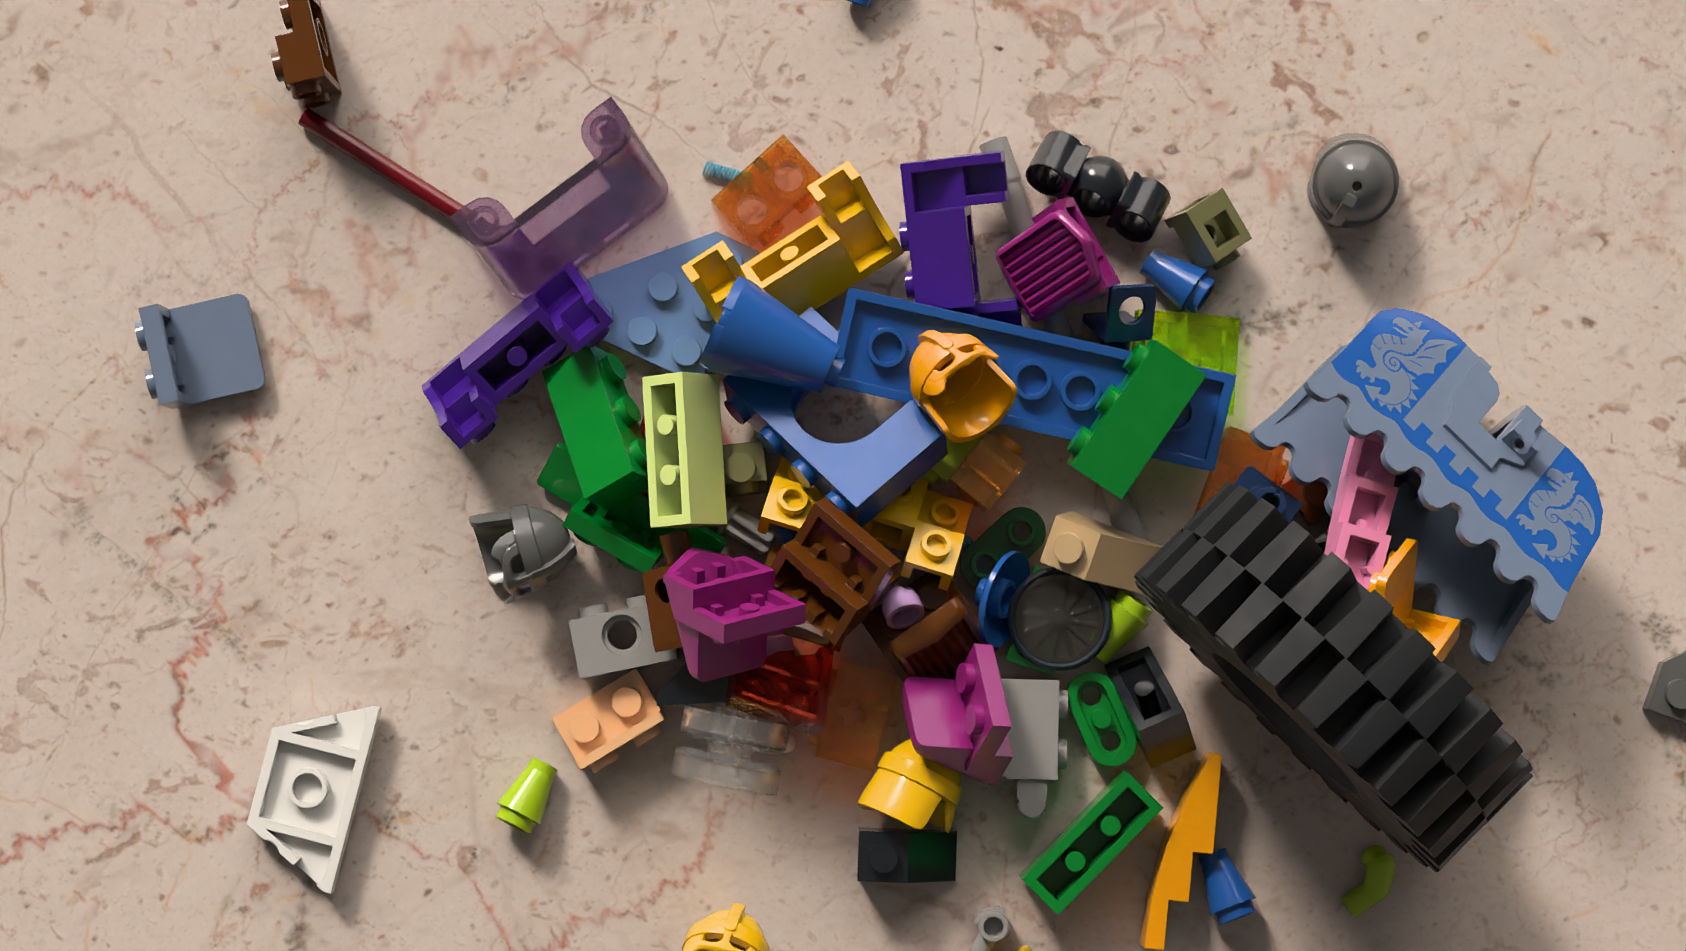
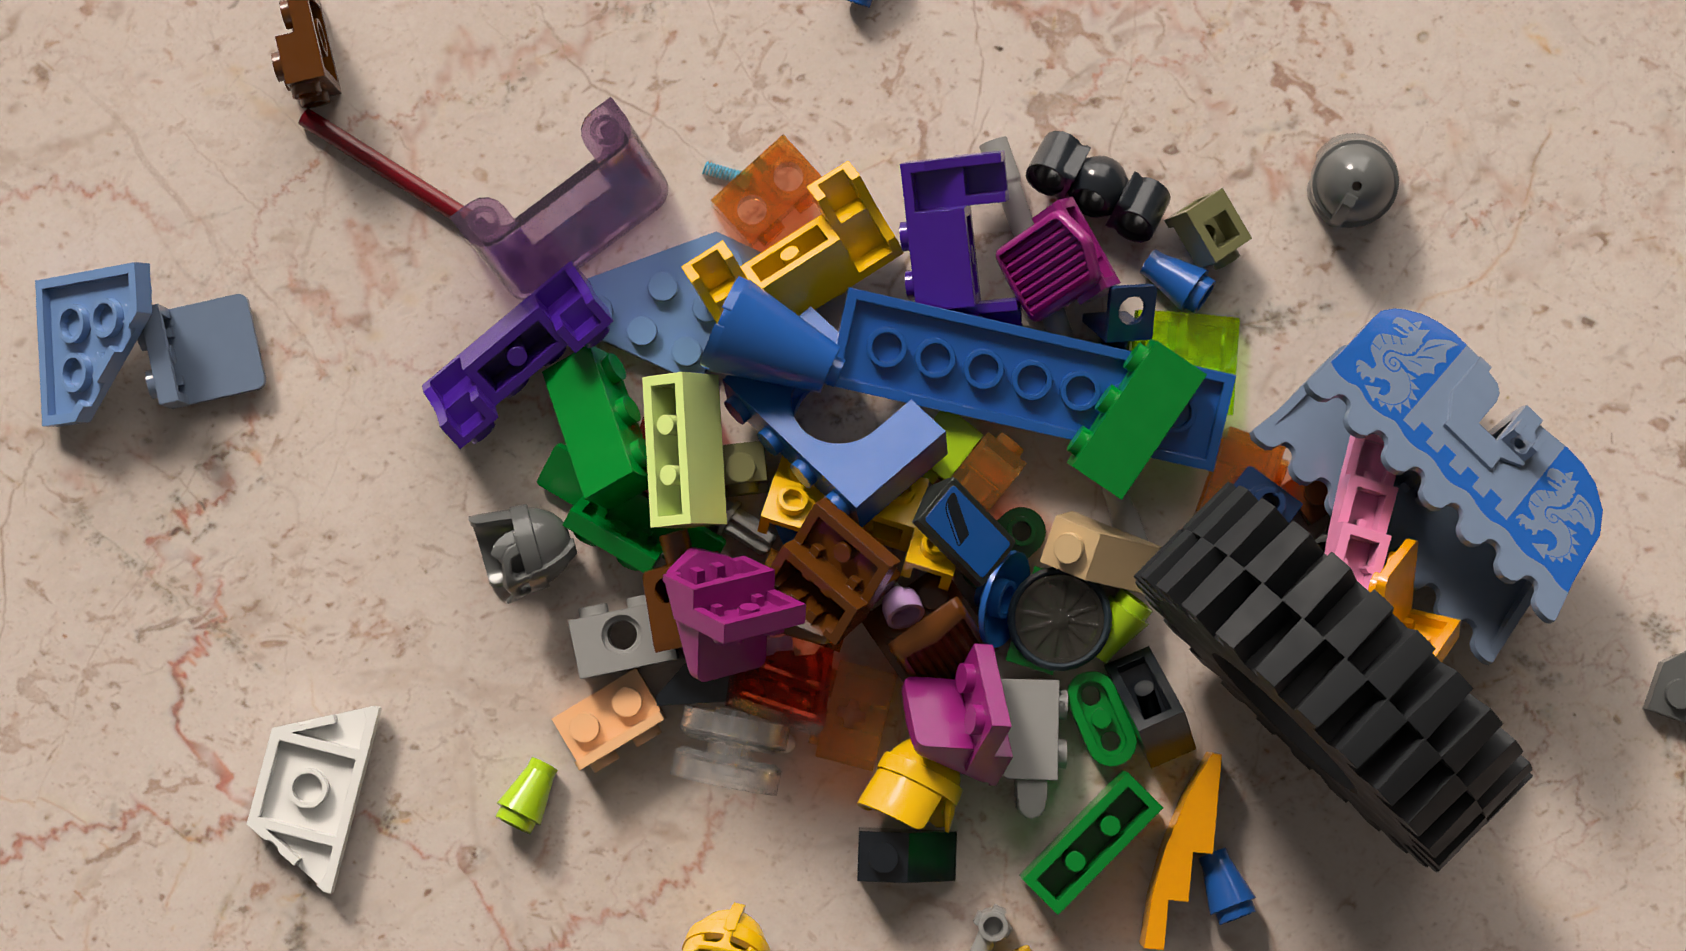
(86, 335): none -> medium blue plate
(959, 384): light orange helmet -> none
(963, 530): none -> slope
(1376, 883): lime arm -> none

